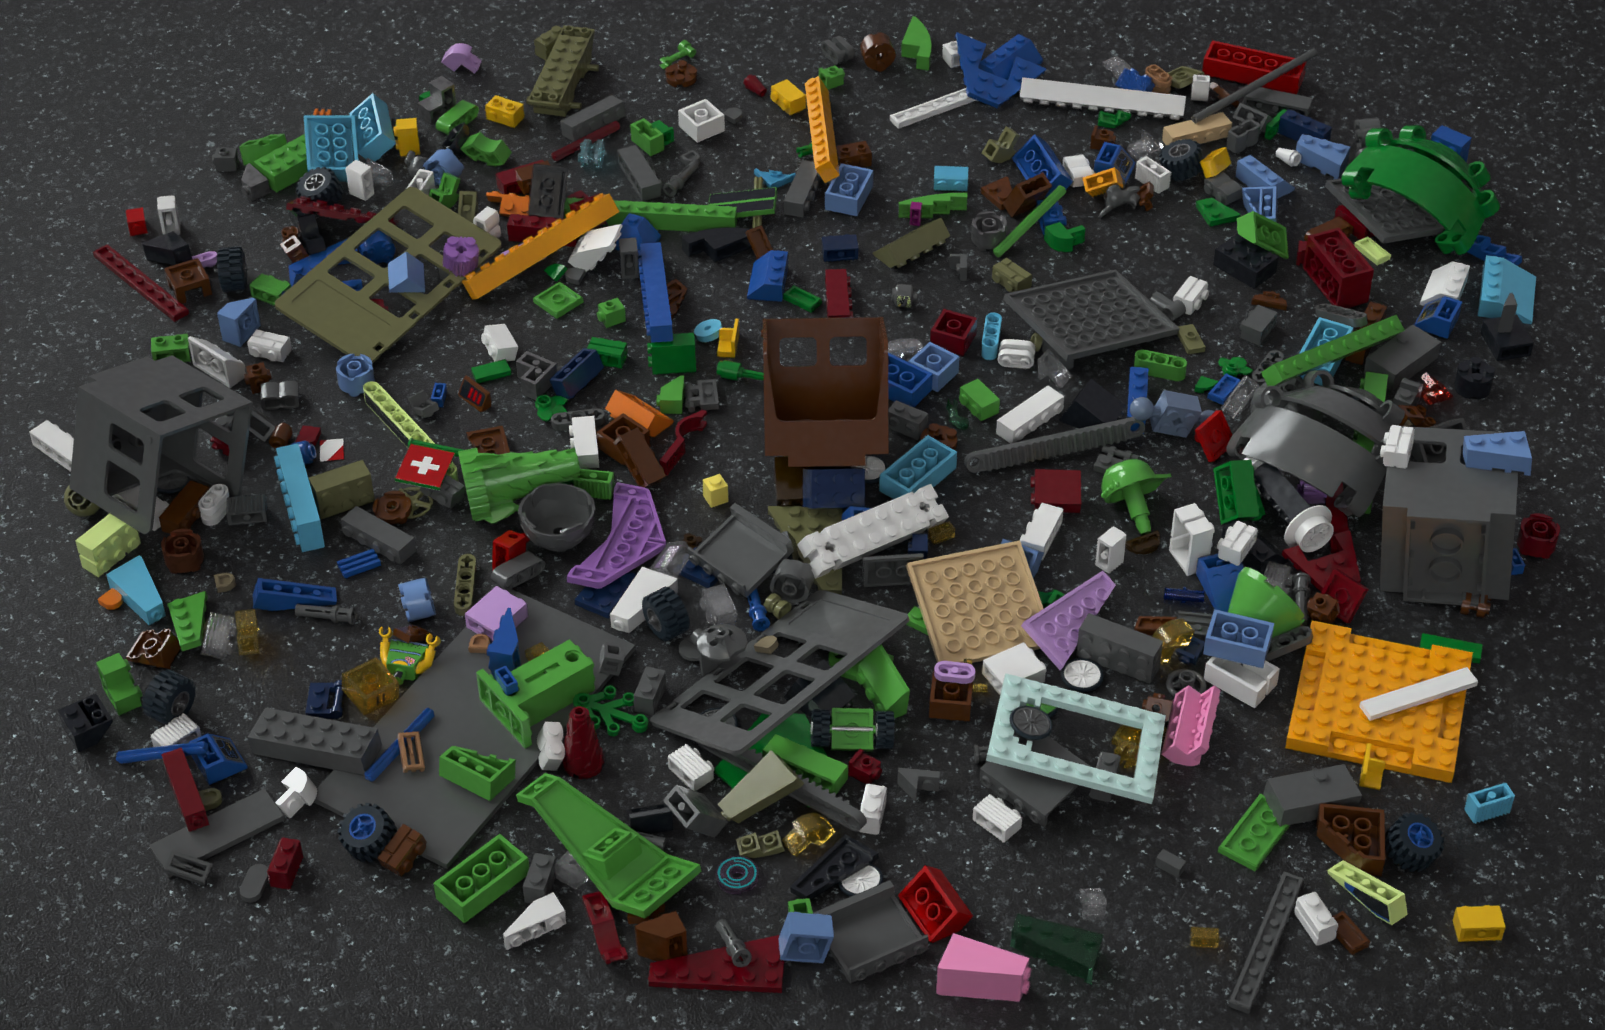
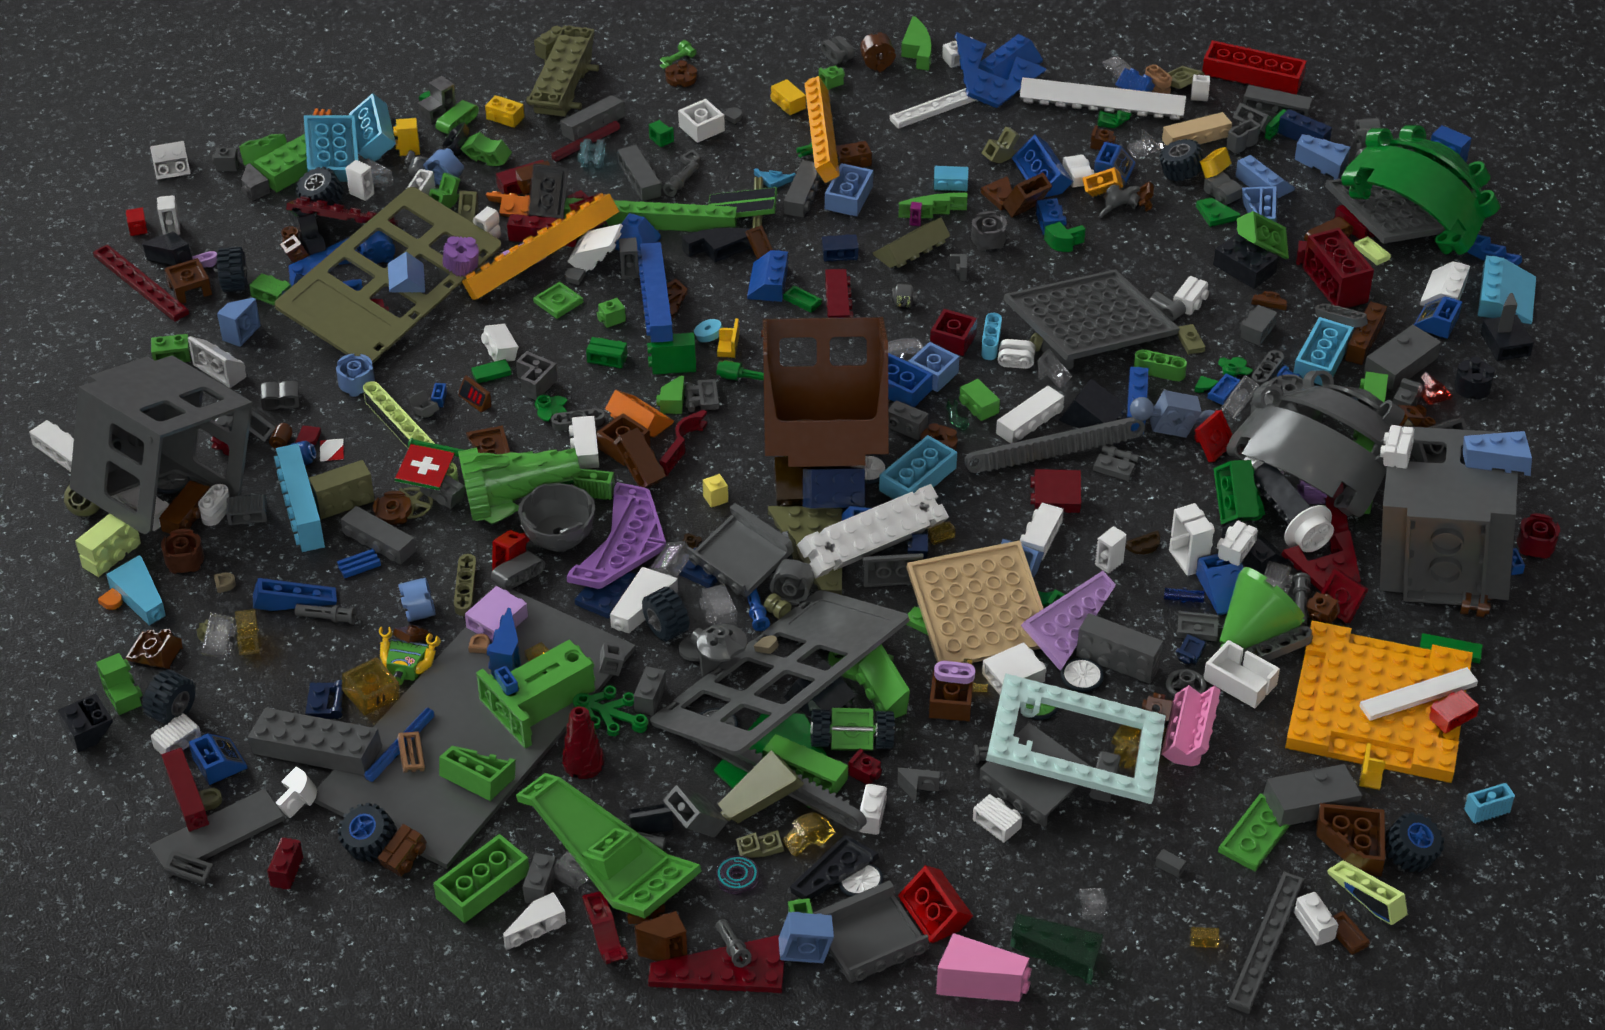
(155, 752): blue axle -> none
(170, 160): none -> white slope
(189, 619): bright green wing -> none
(254, 883): dark grey tile -> none
(255, 374): reddish brown brick -> none
(269, 346): white brick -> none
(461, 54): lavender brick -> none
(551, 746): white brick -> none
(555, 271): green tile -> none
(576, 373): dark blue brick -> none
(646, 137): bright green brick -> none
(691, 767): white brick -> none
(753, 84): dark red cone -> none
(1011, 276): olive brick -> none
(1029, 221): bright green axle -> none
(1031, 722): dark grey wheel -> none
(1130, 482): bright green piece -> none
(1150, 624): reddish brown plate -> none
(1151, 171): white brick -> none
(1174, 635): clear yellow brick -> none
(1222, 93): reddish brown plate -> none
(1238, 638): medium blue brick -> none
(1254, 85): dark grey piece -> none
(1290, 157): white cone -> none
(1332, 351): bright green brick -> none
(1453, 711): none -> brick
(1478, 923): yellow brick -> none

